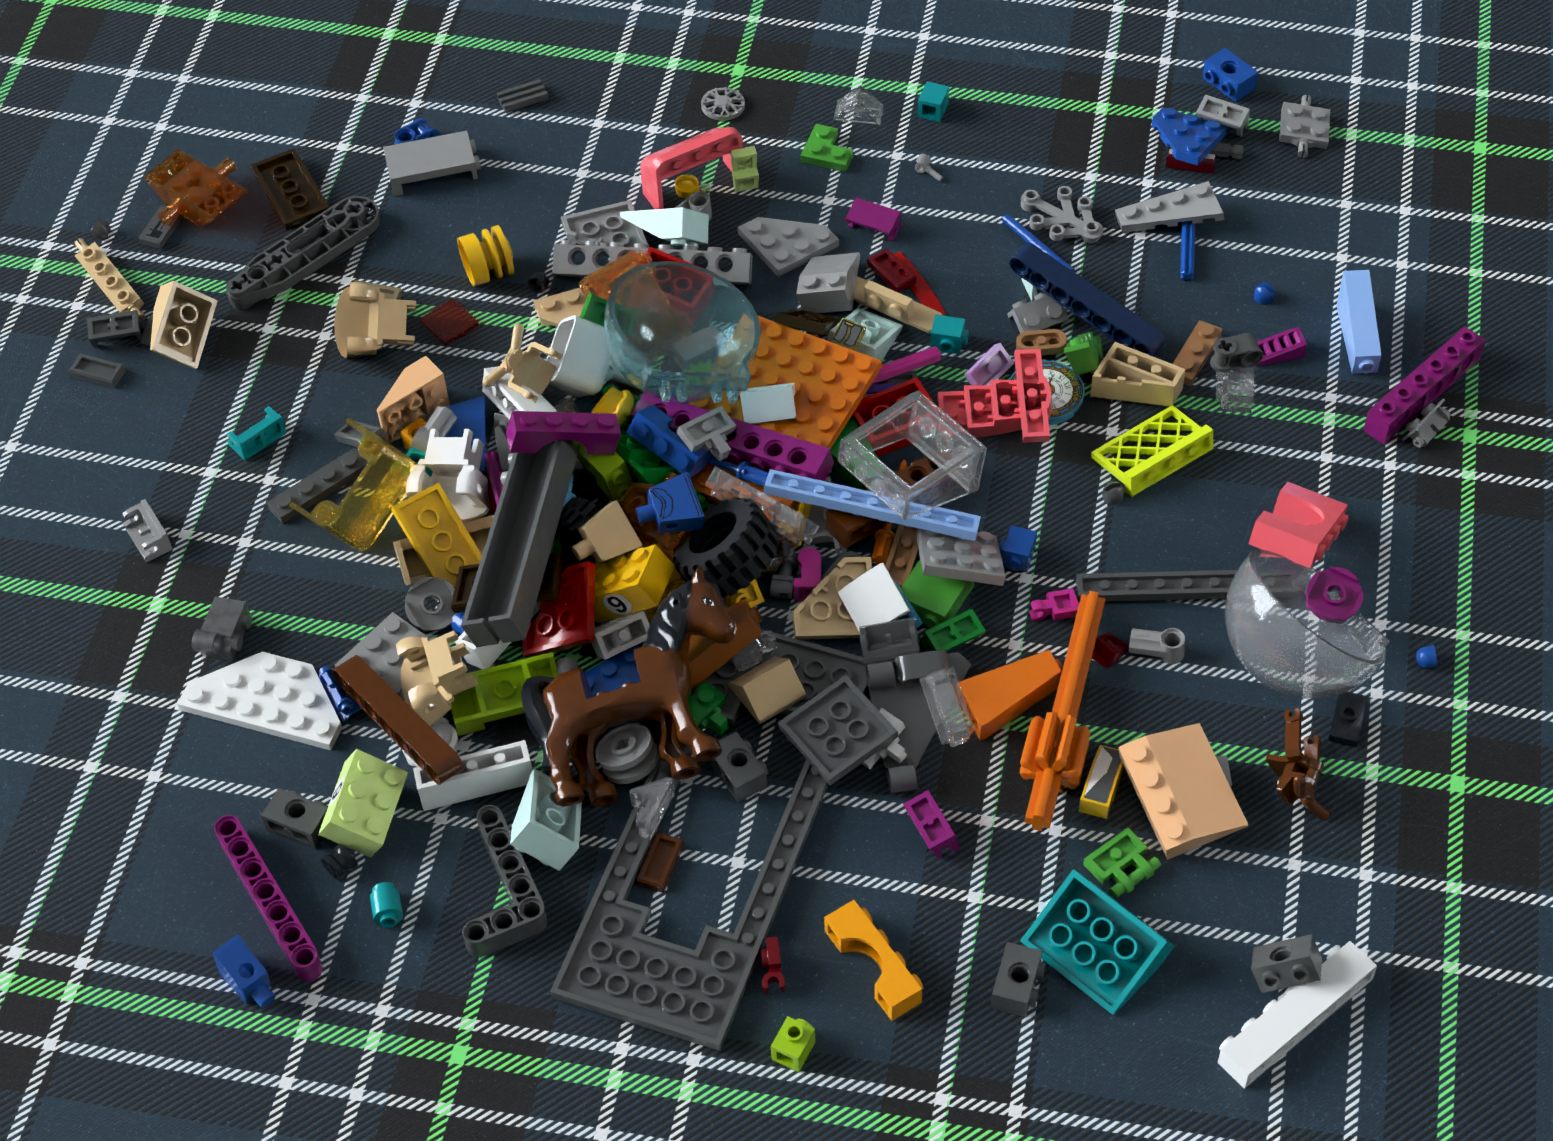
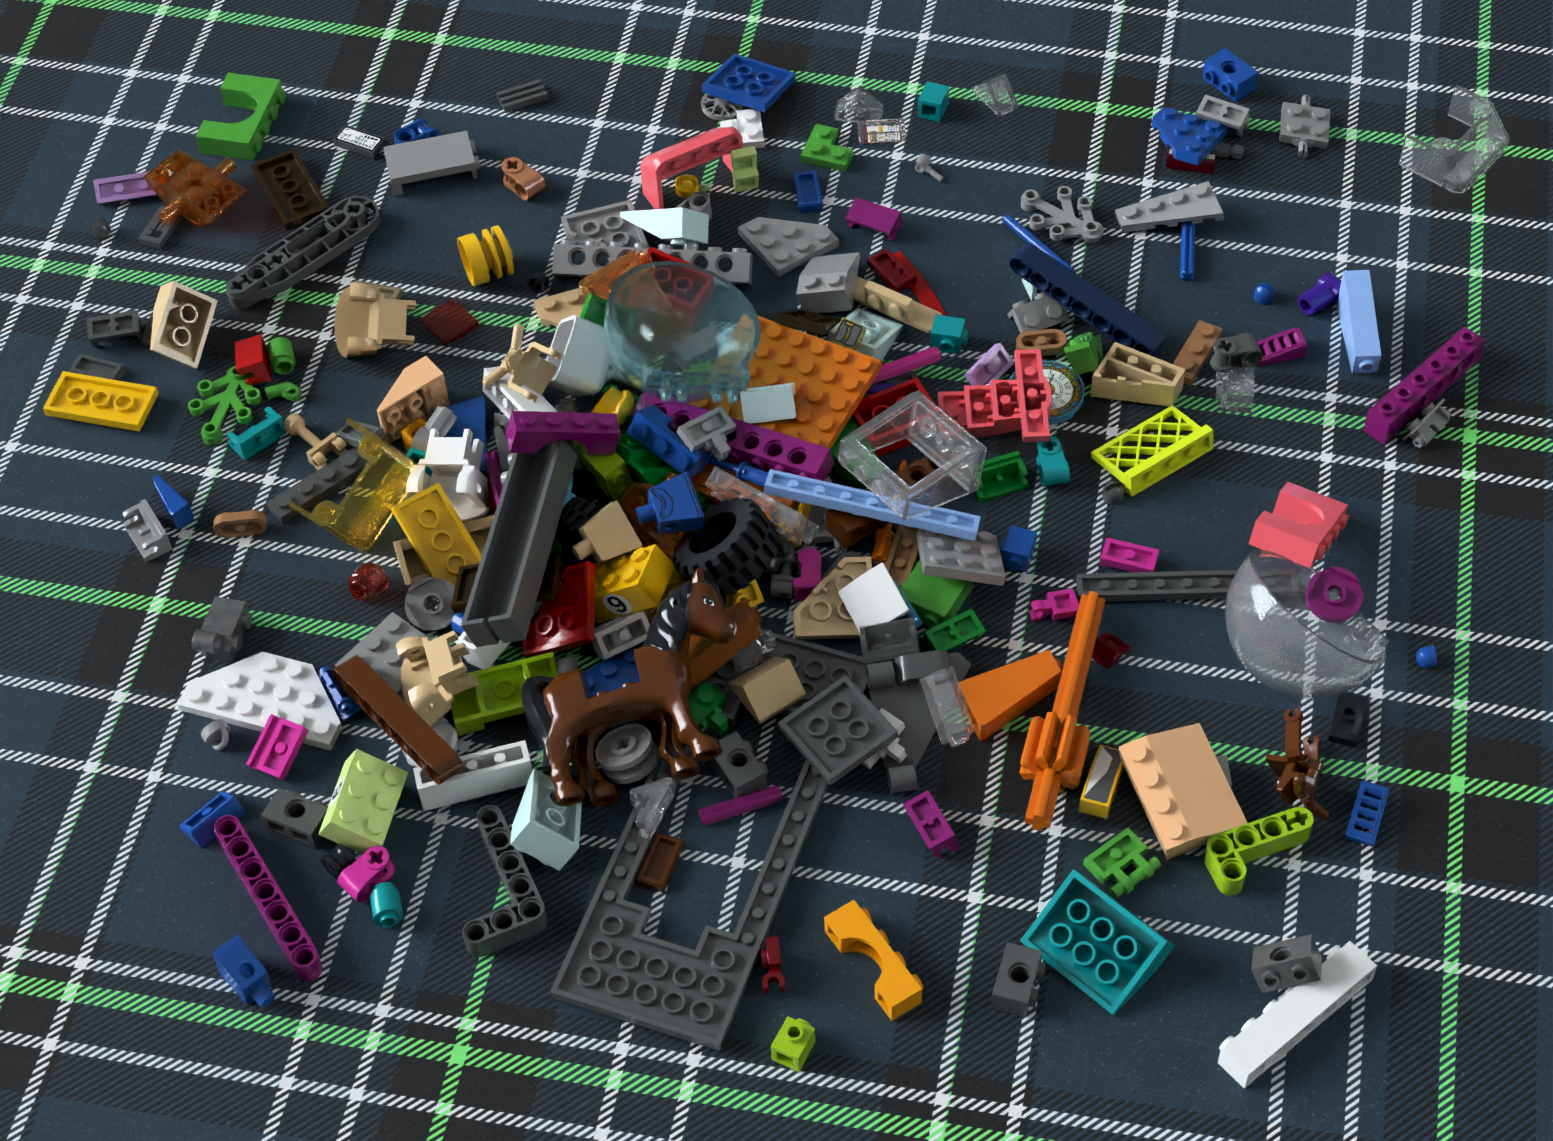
(101, 401): none -> yellow plate
(108, 278): tan plate -> none
(122, 188): none -> lavender plate
(175, 504): none -> blue slope
(201, 824): none -> blue slope
(211, 431): none -> bright green plant
(215, 732): none -> light grey tile
(240, 523): none -> medium nougat plate
(243, 138): none -> bright green arch
(253, 357): none -> red hinge
(277, 747): none -> dark pink plate
(281, 355): none -> bright green brick
(286, 390): none -> bright green arm
(295, 426): none -> tan bar
(359, 141): none -> tile
(365, 873): none -> dark pink piece
(367, 582): none -> clear red head
(522, 178): none -> nougat piece
(740, 805): none -> magenta axle
(748, 82): none -> blue plate
(749, 126): none -> white hinge
(808, 191): none -> blue tile
(881, 130): none -> clear tile
(997, 94): none -> clear slope
(1002, 477): none -> green hinge
(1052, 463): none -> teal piece
(1128, 556): none -> dark pink plate
(1158, 644): light grey piece -> none
(1290, 826): none -> lime beam
(1321, 295): none -> dark purple piece
(1372, 796): none -> blue slope
(1462, 162): none -> clear windscreen

